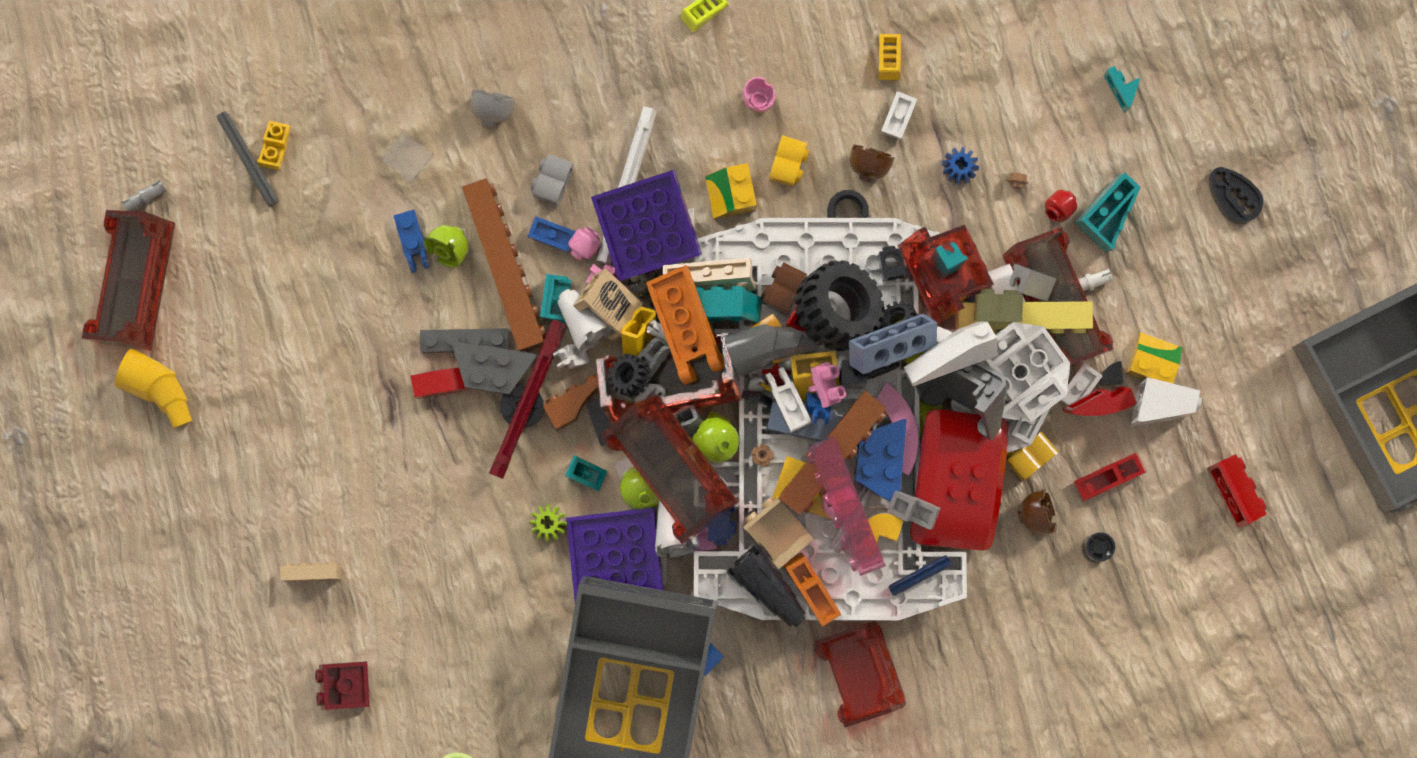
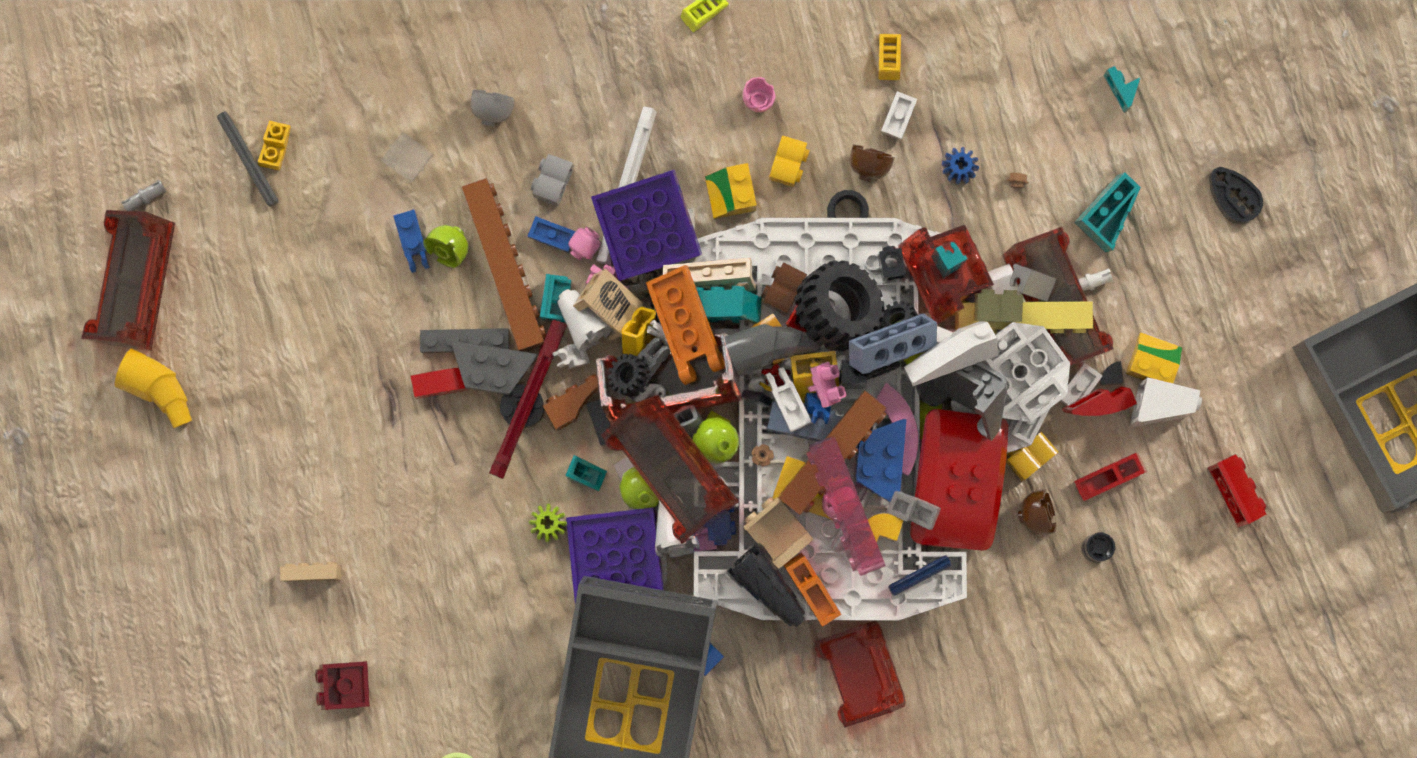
(1060, 206): red head -> none

